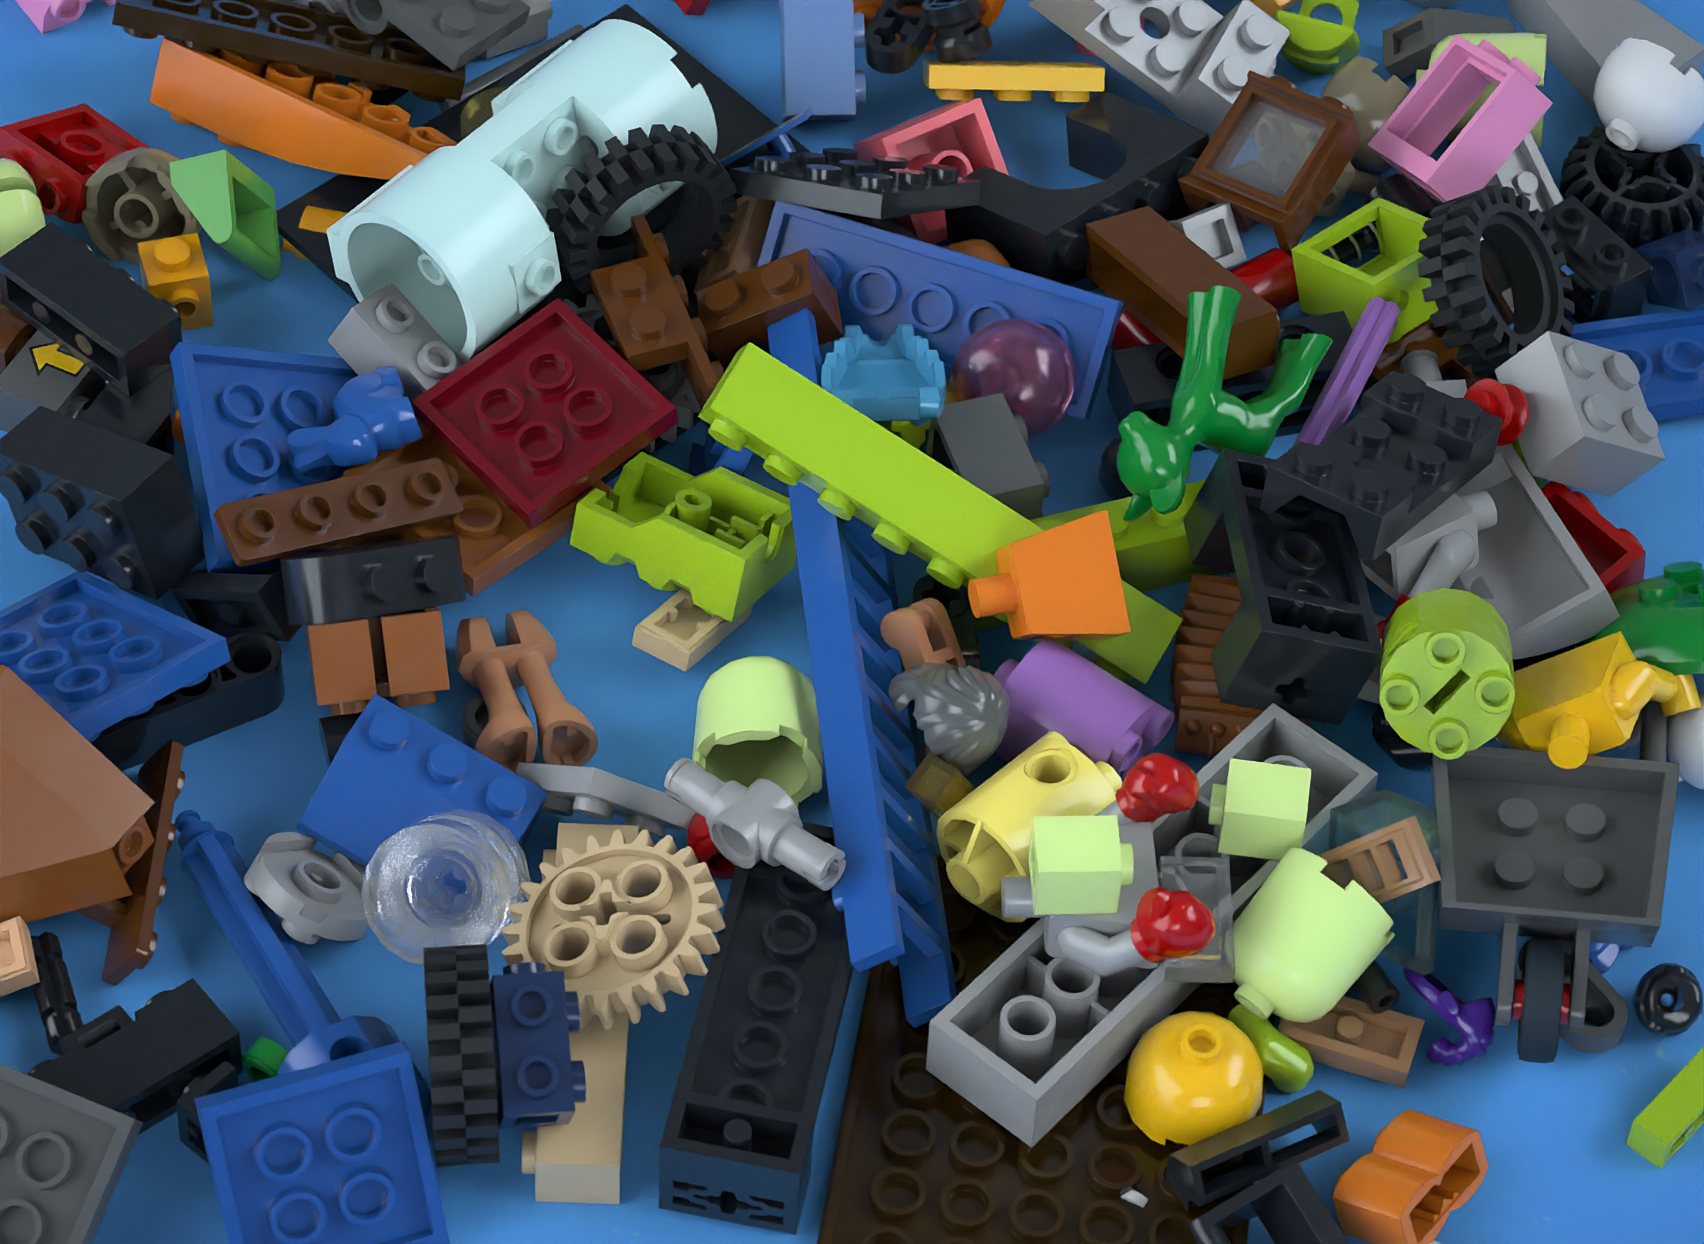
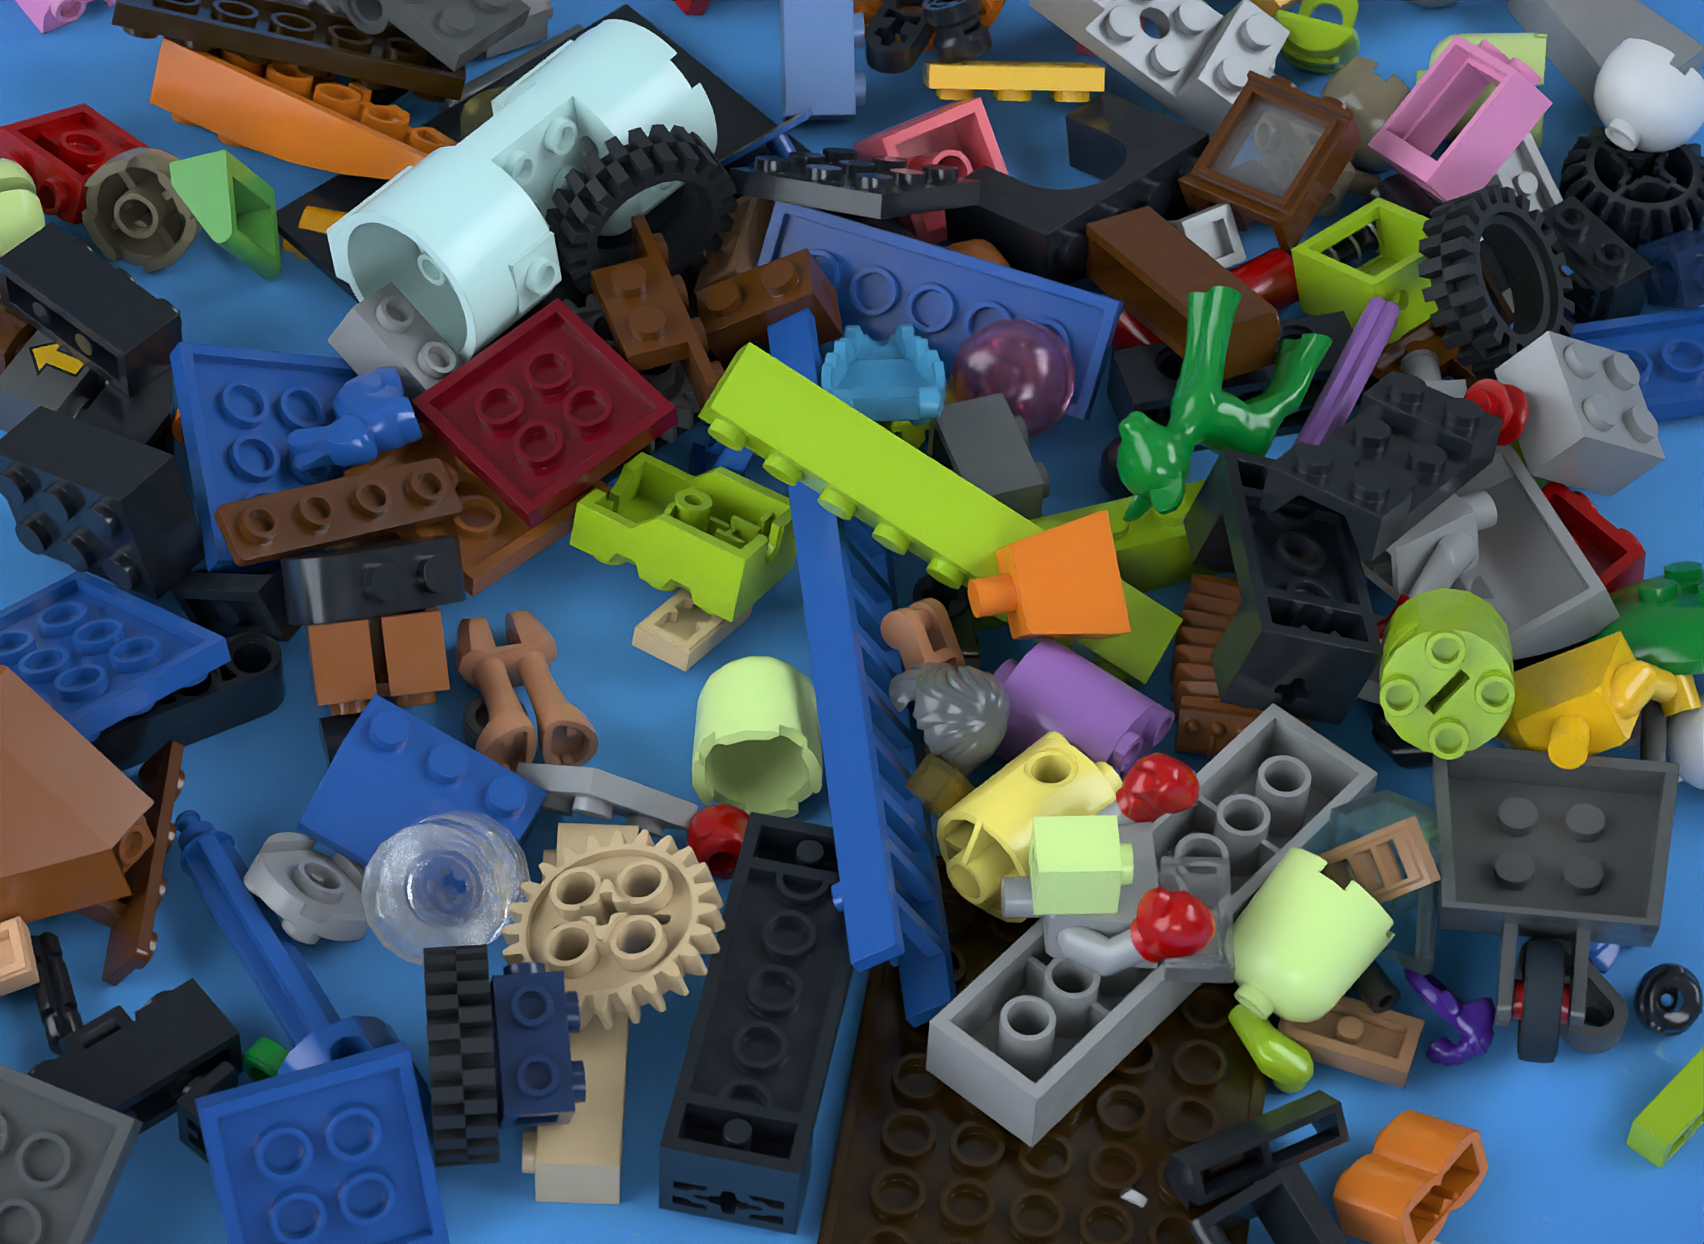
(178, 272): light orange brick -> none
(754, 823): light grey pin -> none
(1192, 1078): yellow cylinder -> none
(1260, 809): yellowish green brick -> none
(1411, 42): dark grey slope -> none

